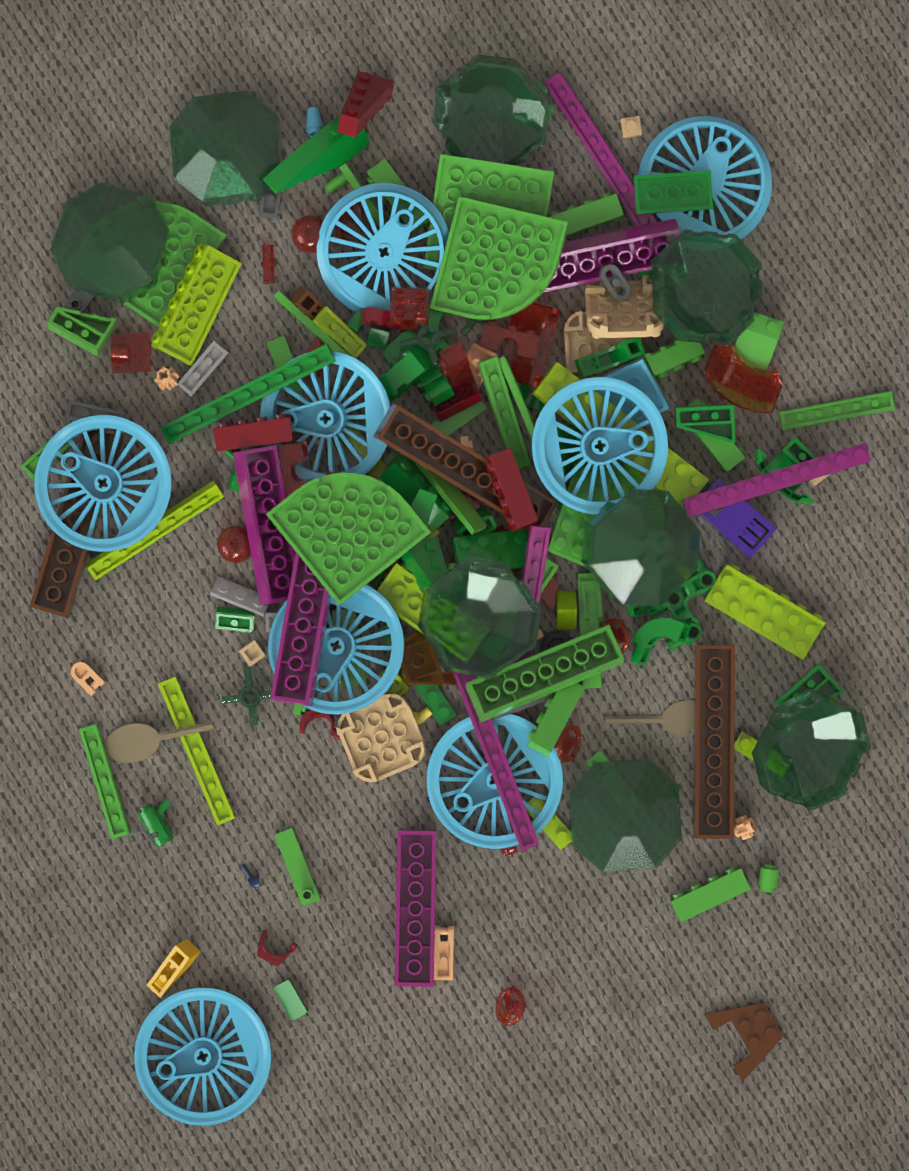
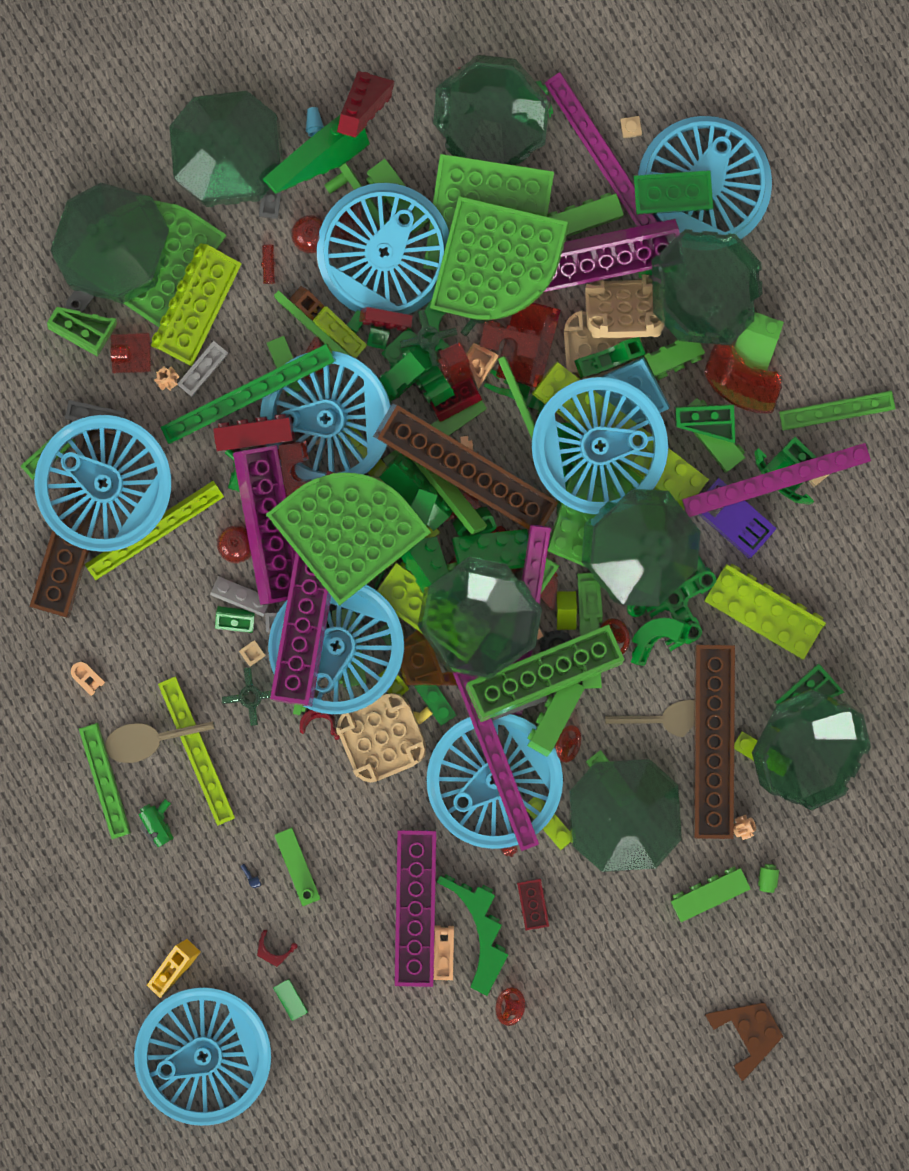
(409, 307): clear red plate -> none
(491, 958): none -> green arch
(503, 410): bright green plate -> none
(511, 490): dark red wedge -> none
(533, 904): none -> dark red piece
(615, 280): dark grey plate -> none

